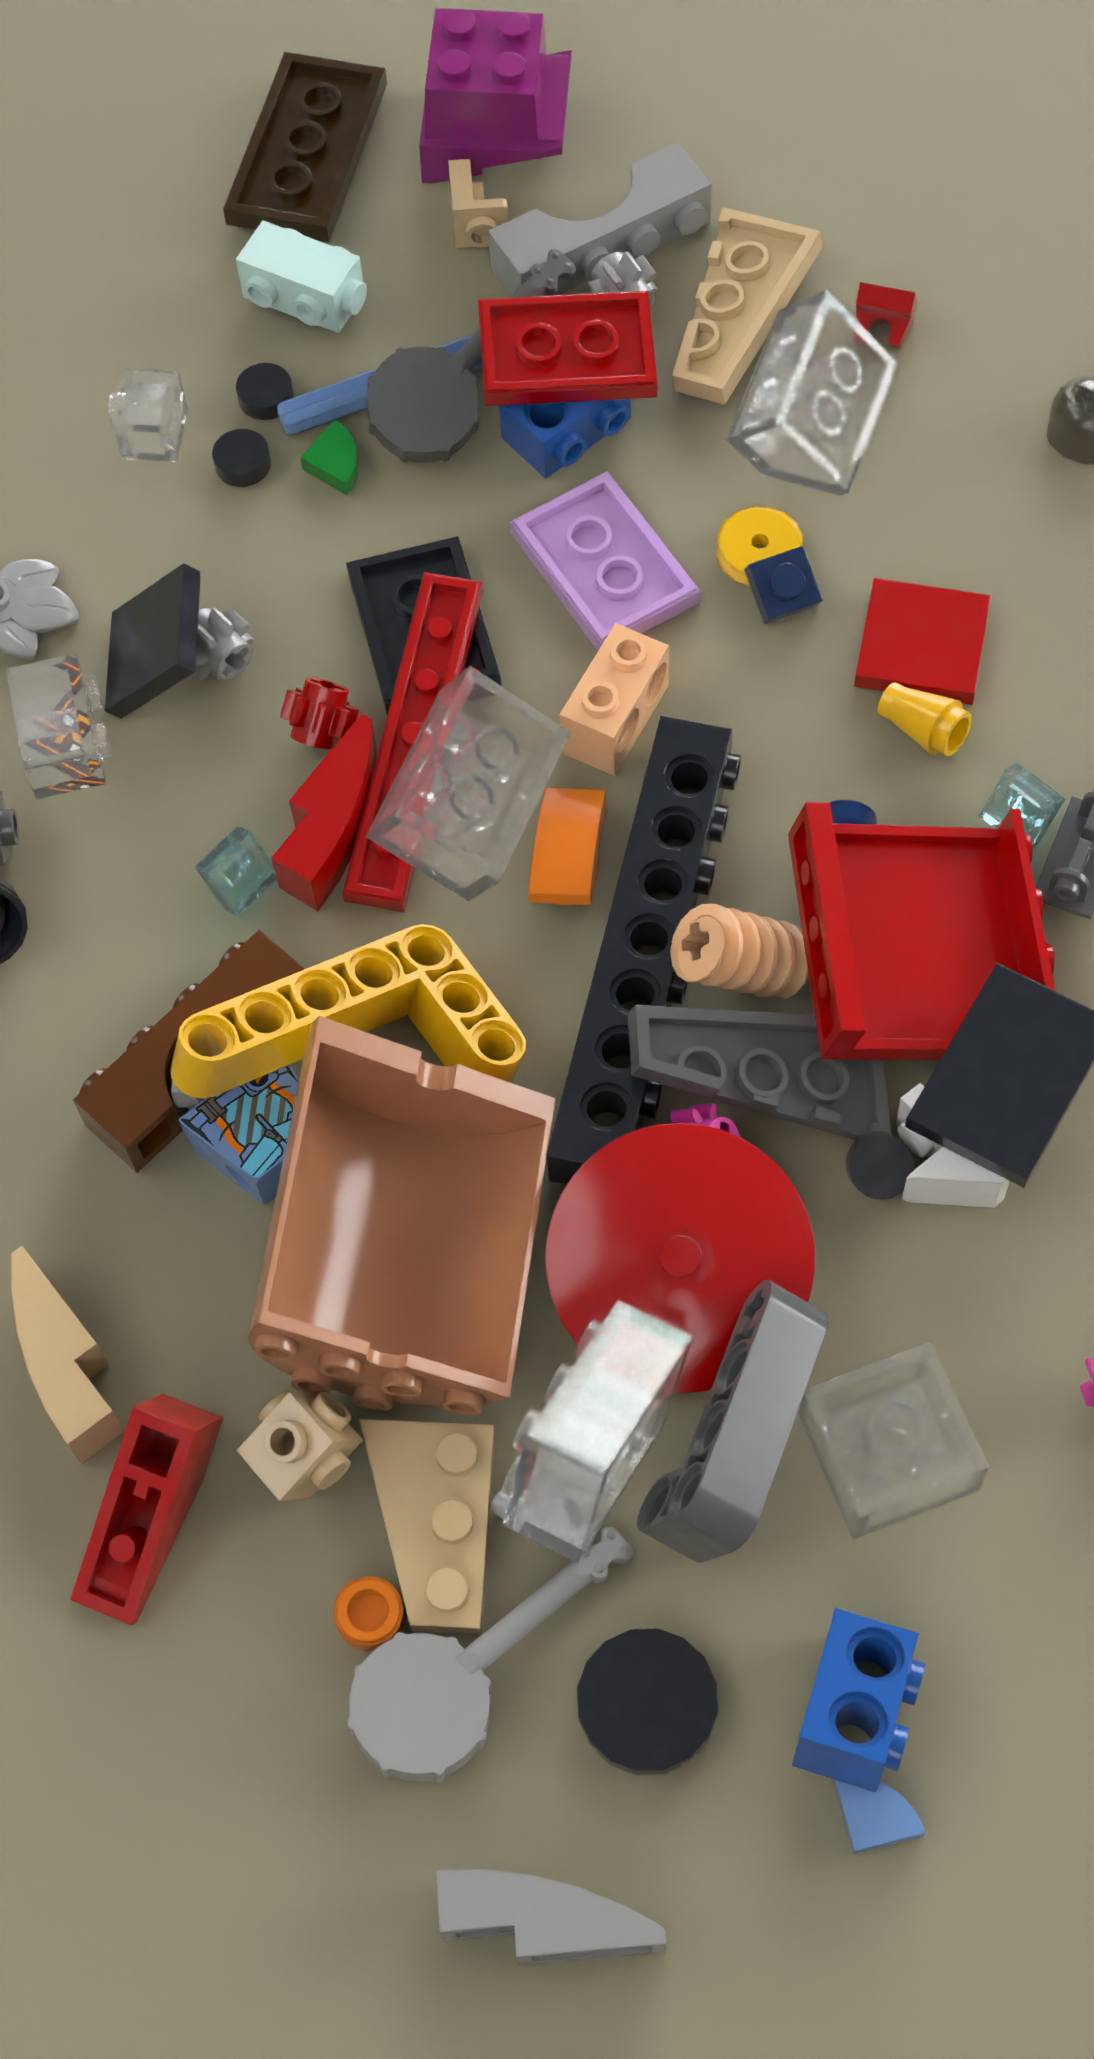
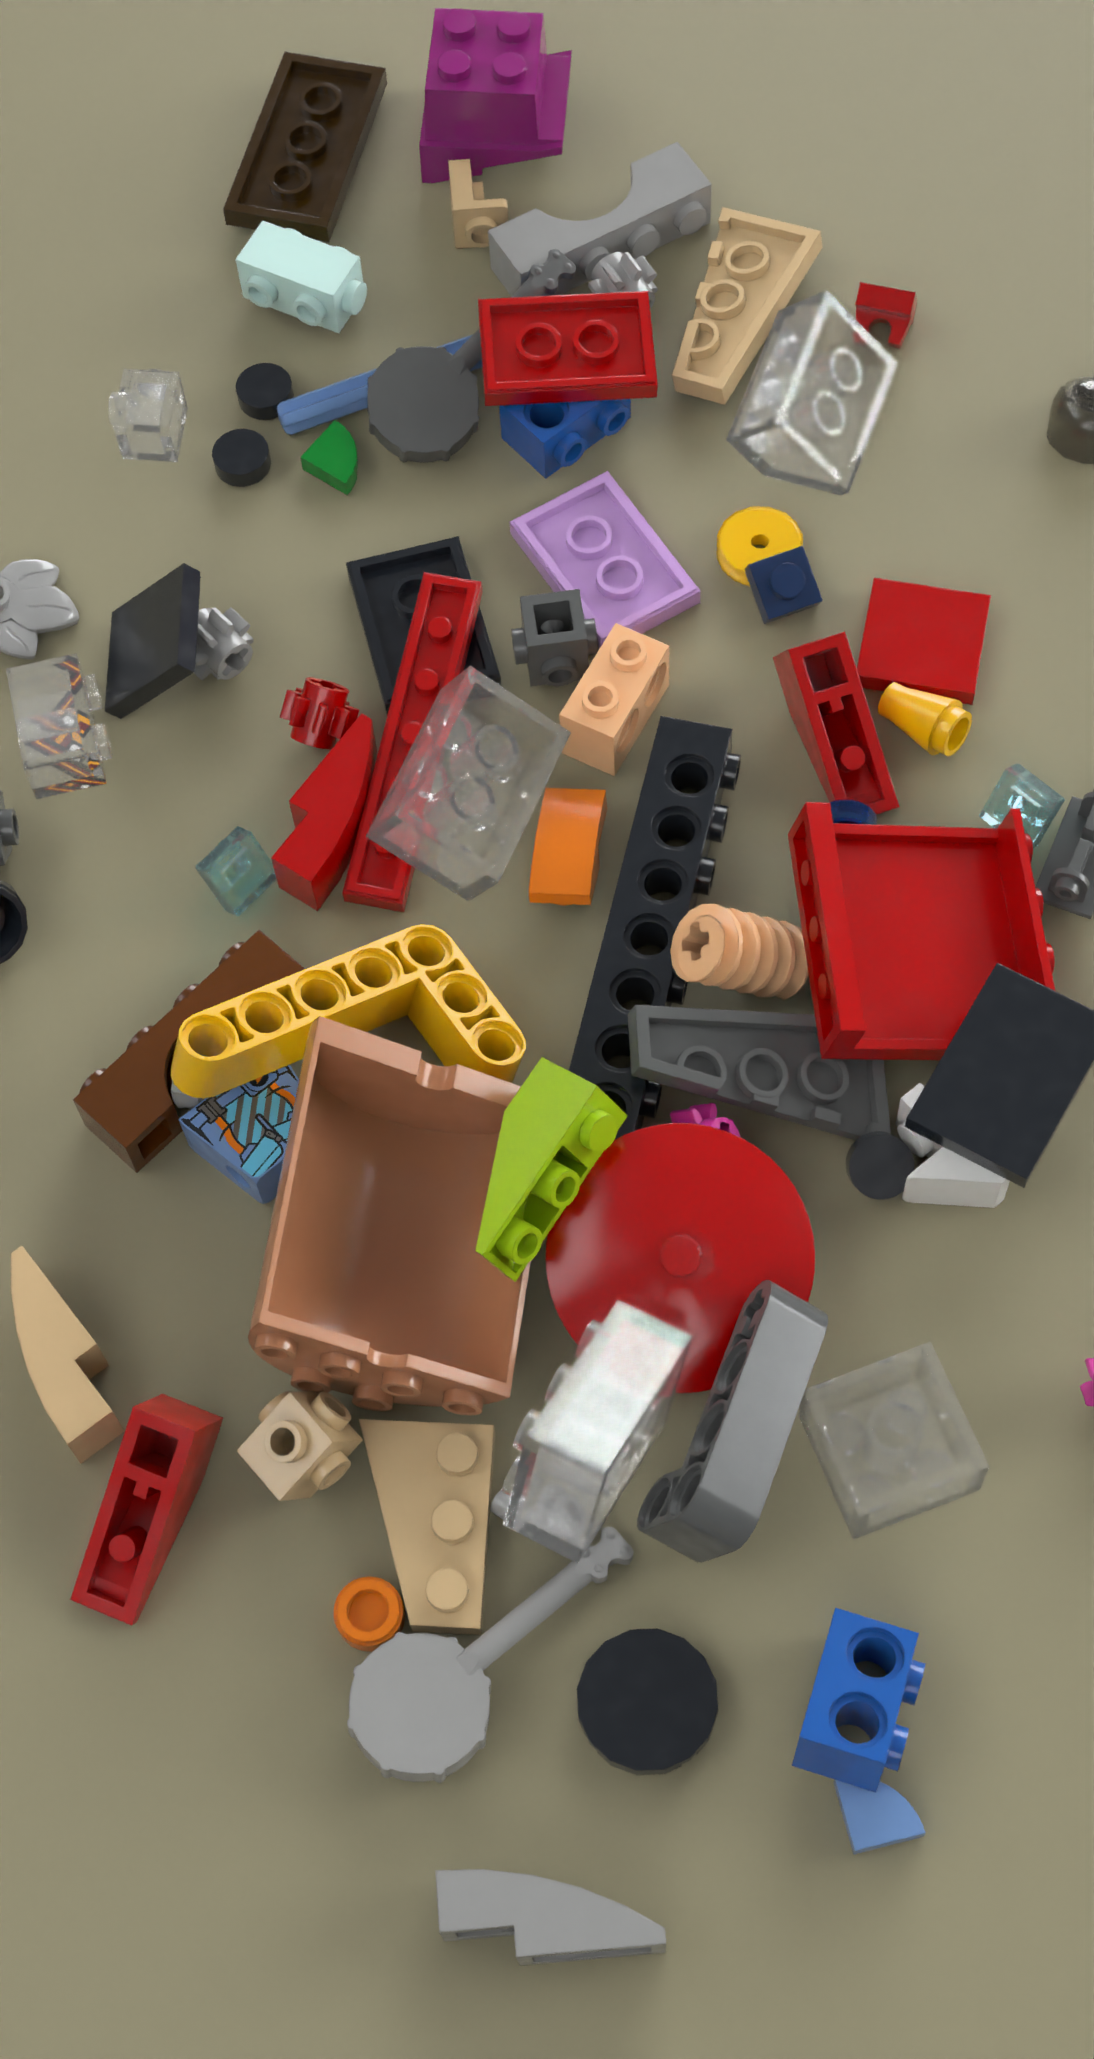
(541, 1158): none -> lime slope
(554, 638): none -> dark grey brick
(836, 721): none -> red slope

